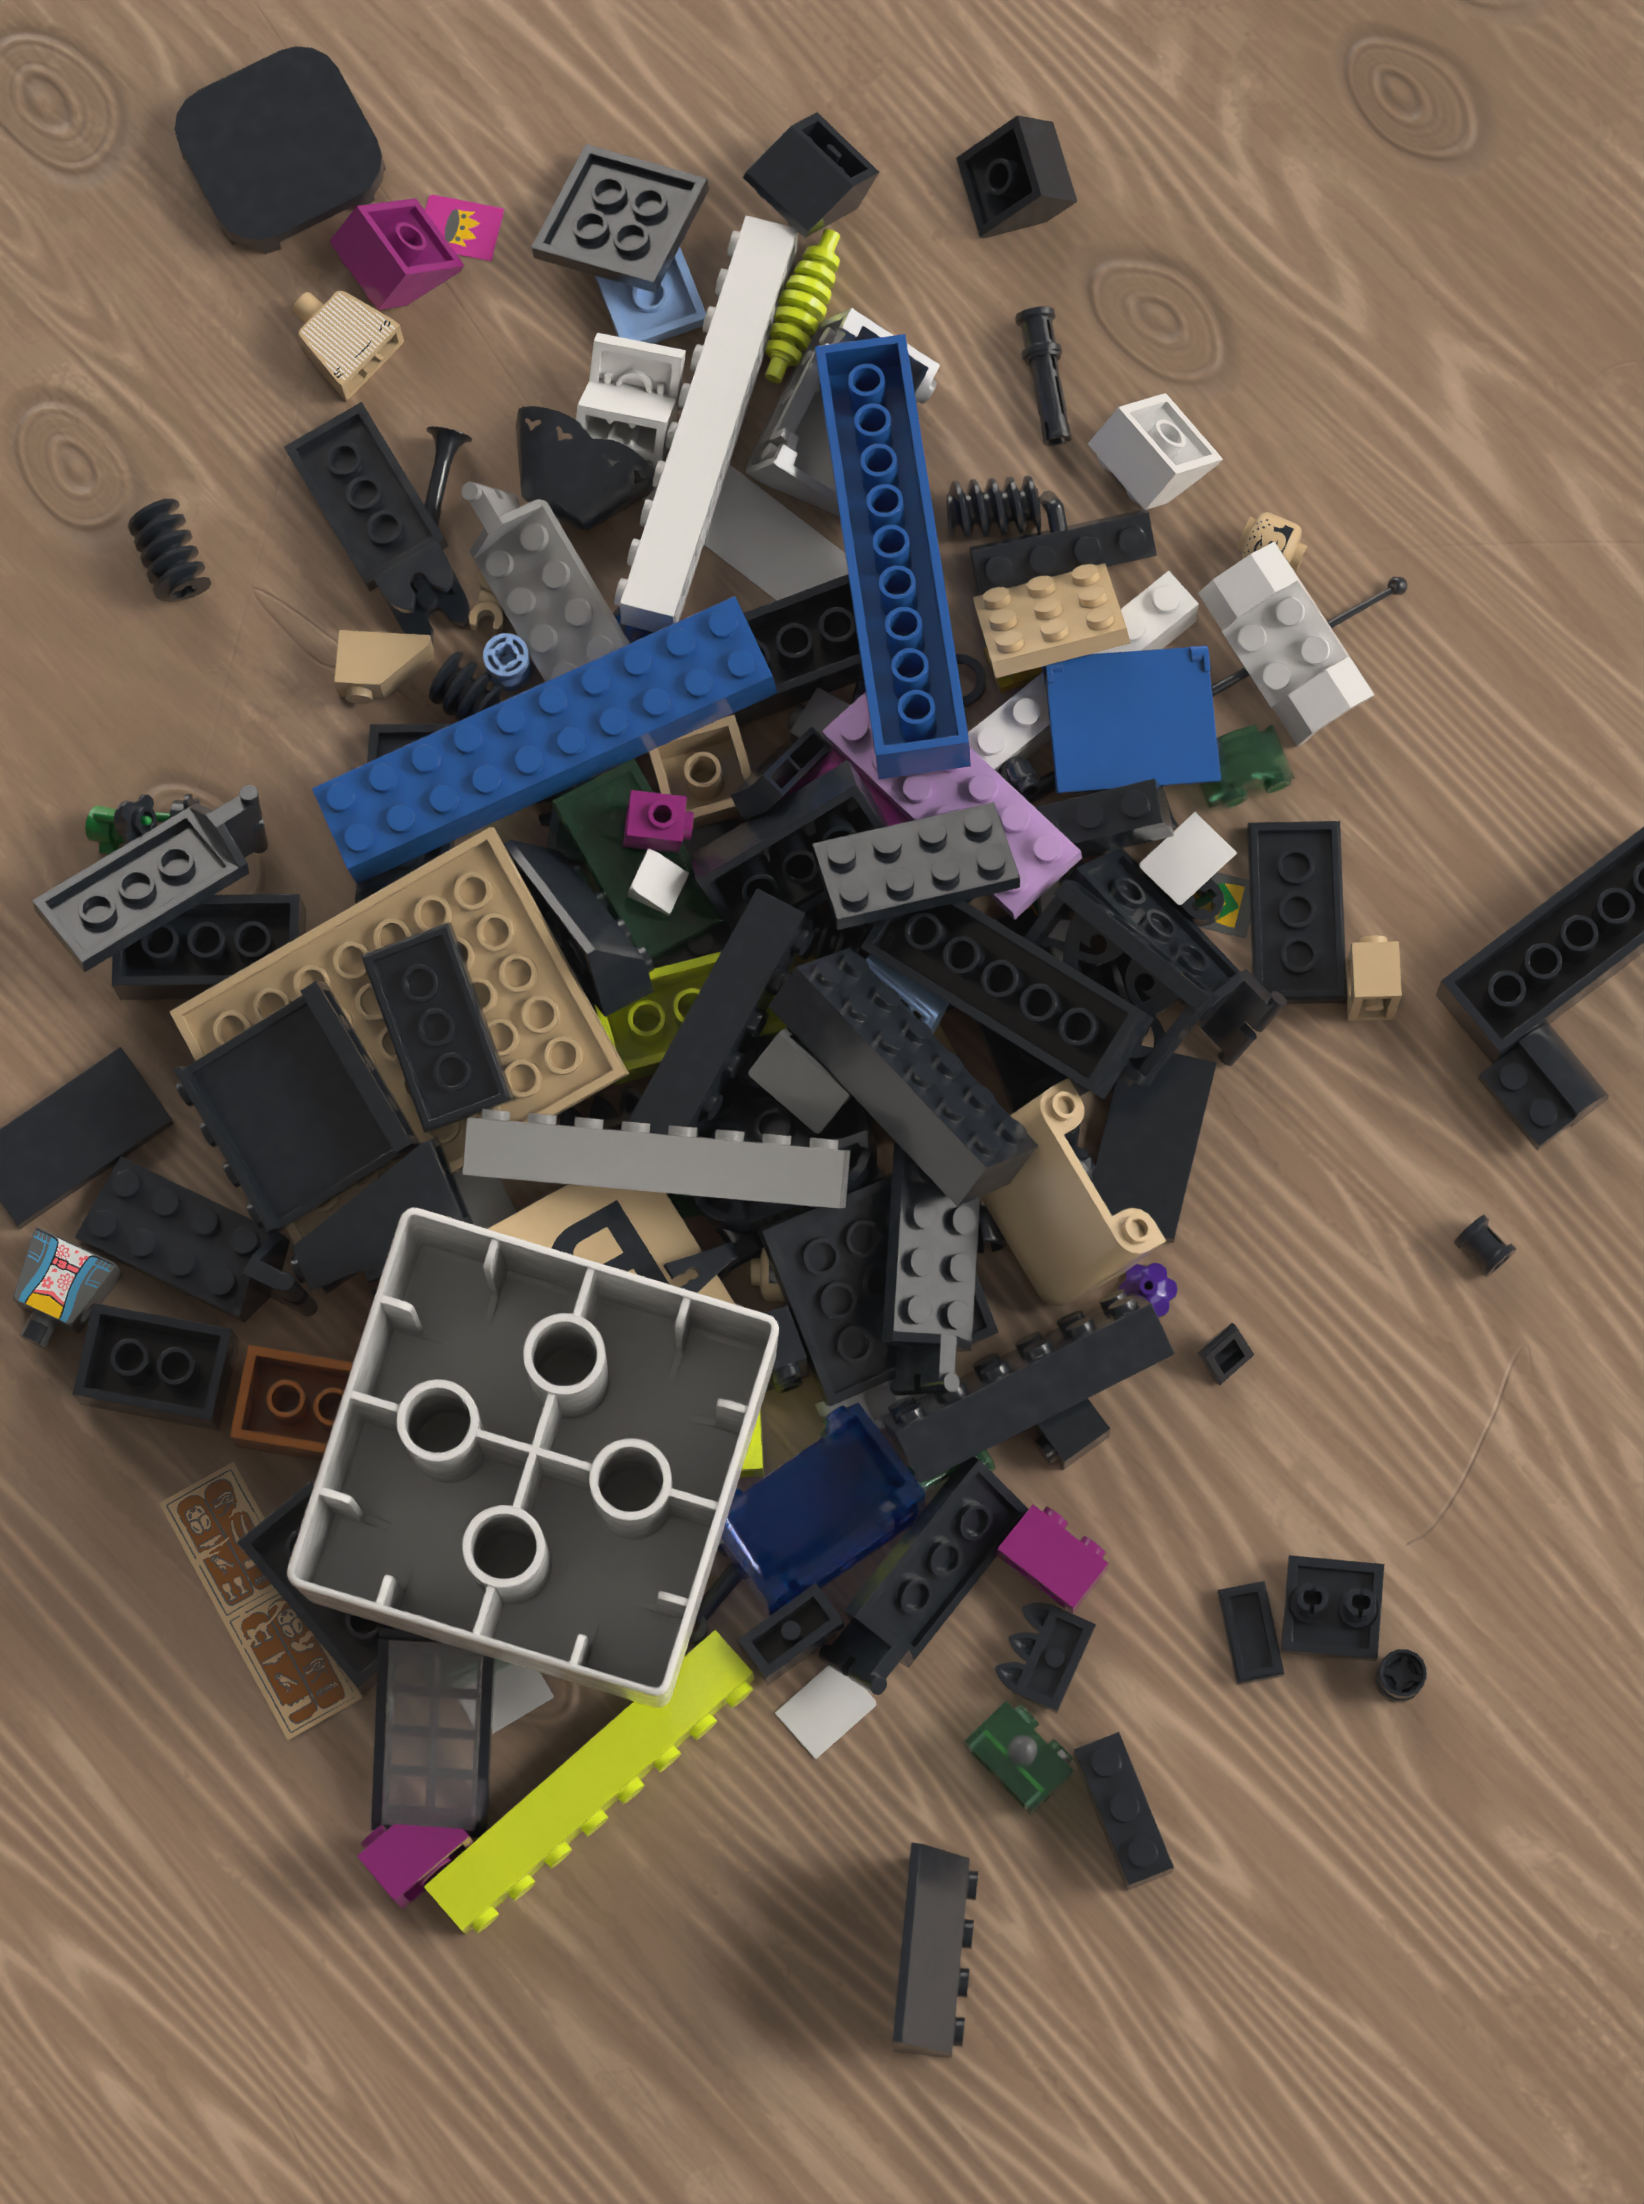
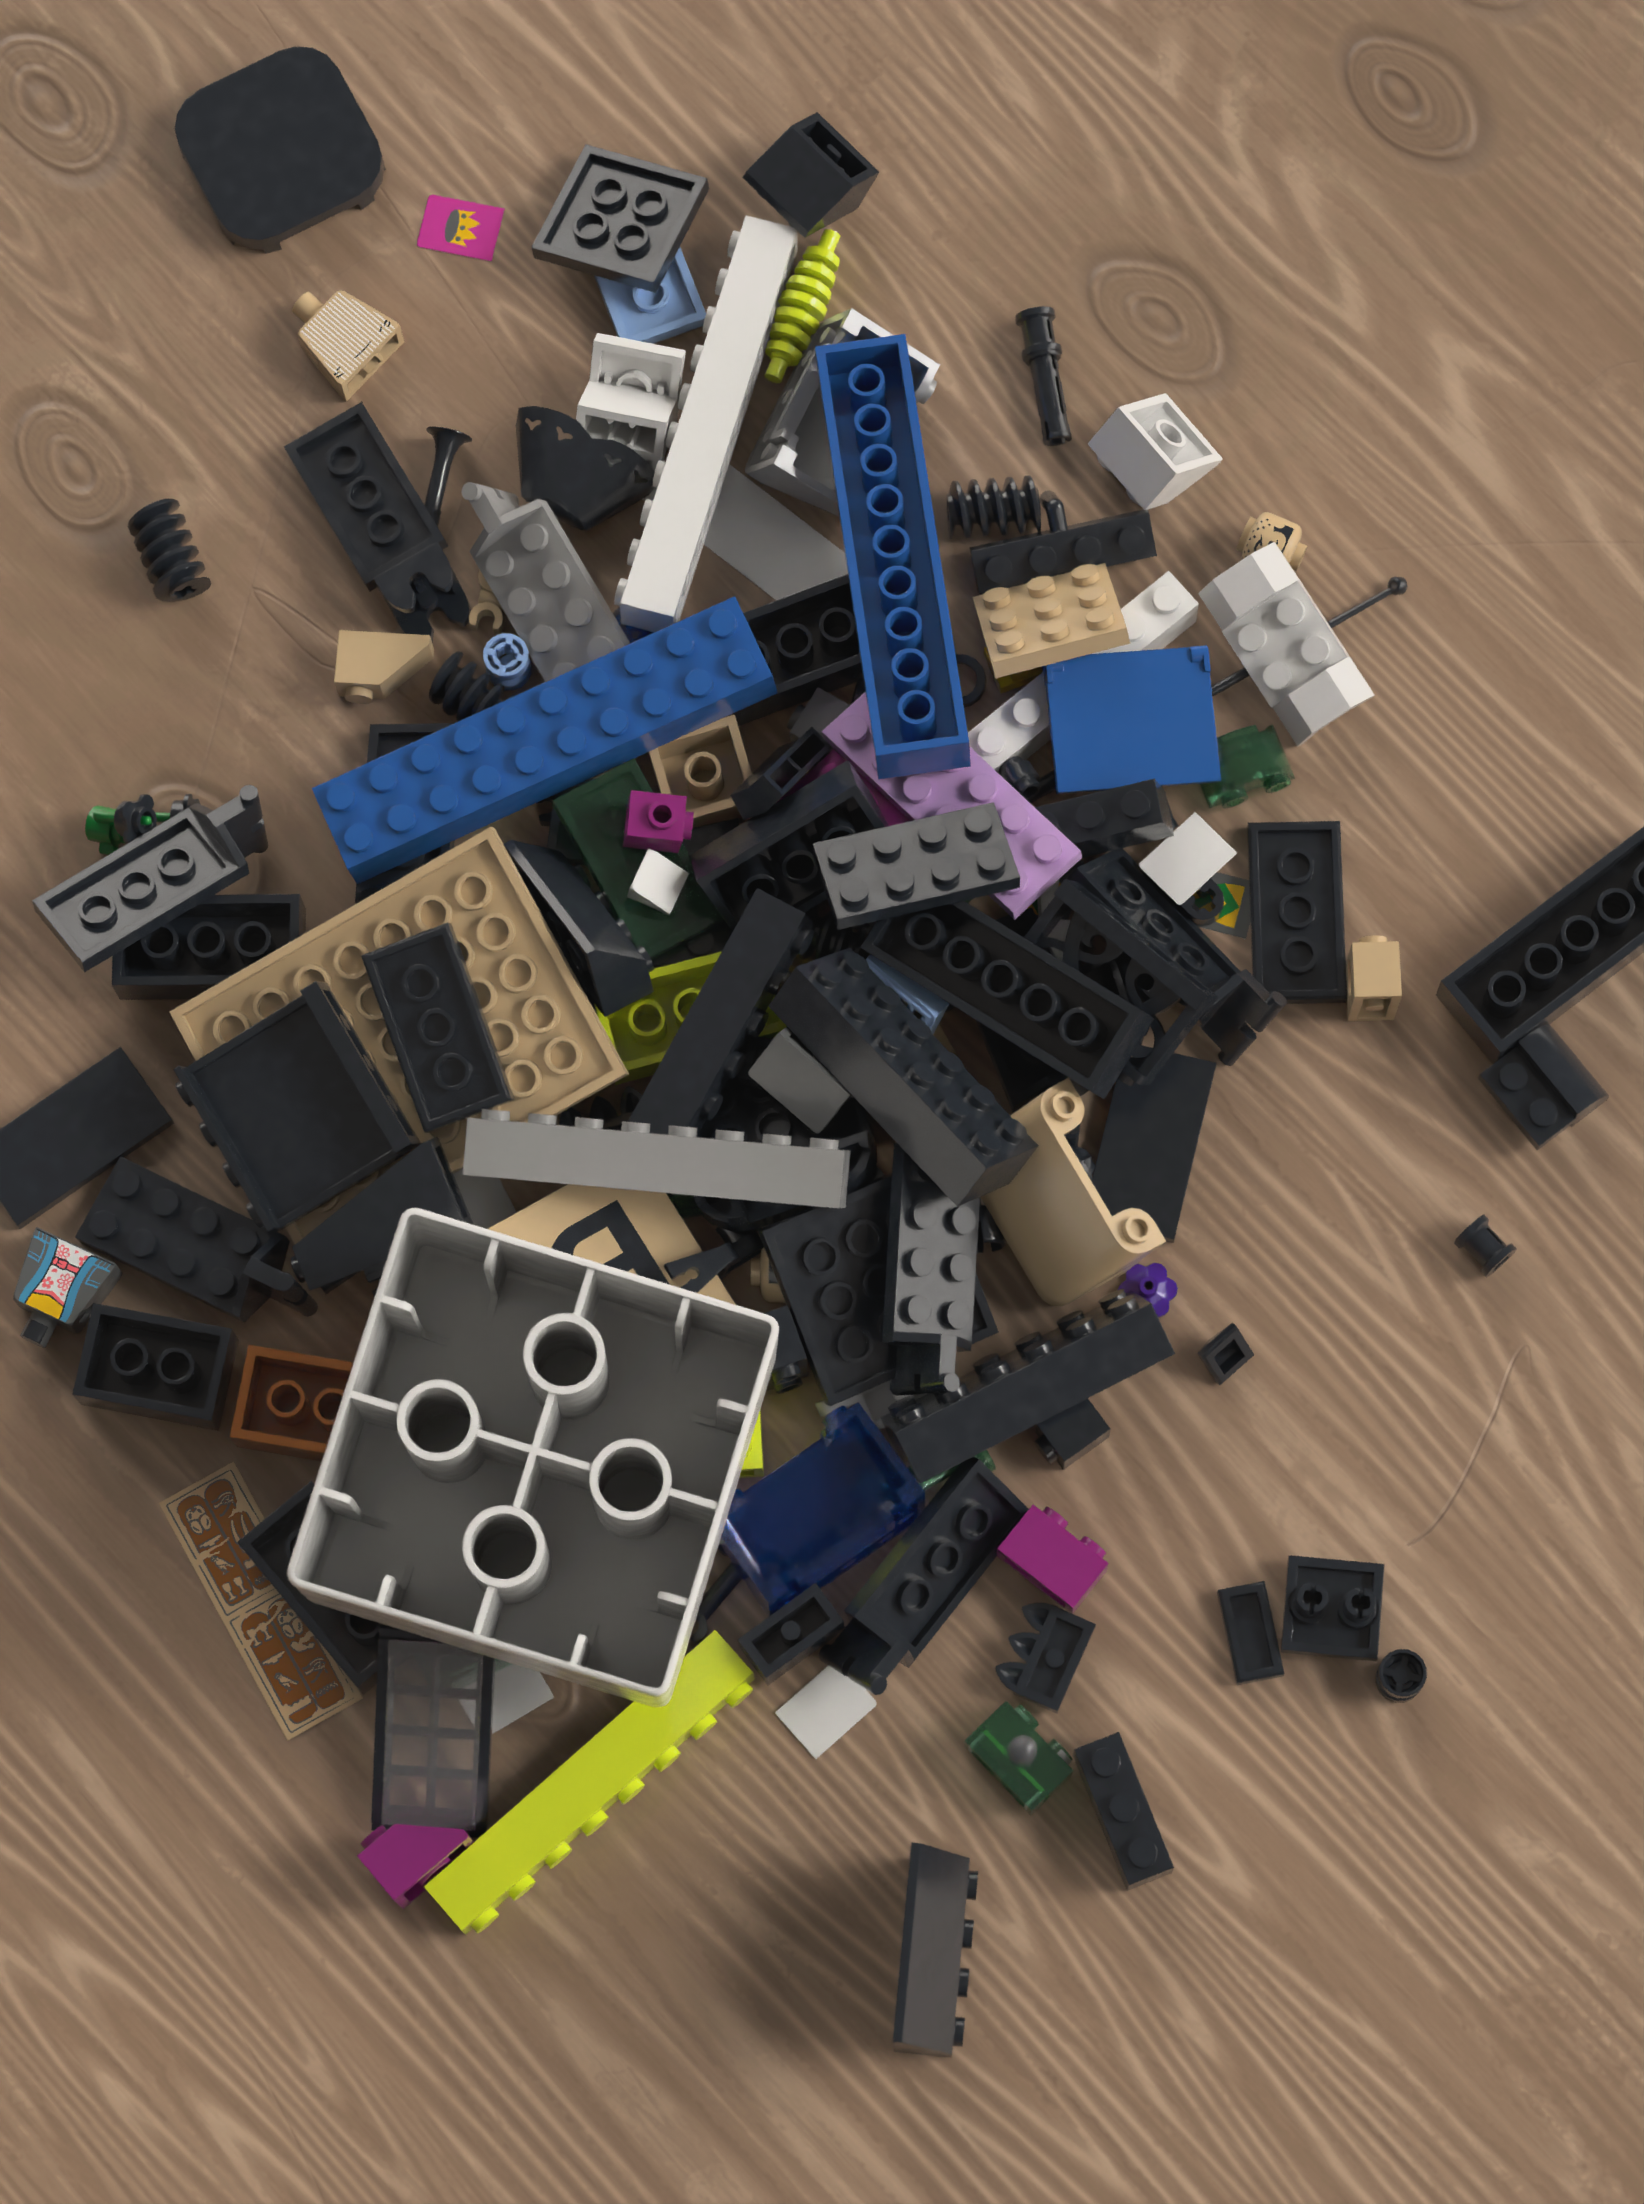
(395, 252): magenta slope -> none
(1016, 177): black slope -> none

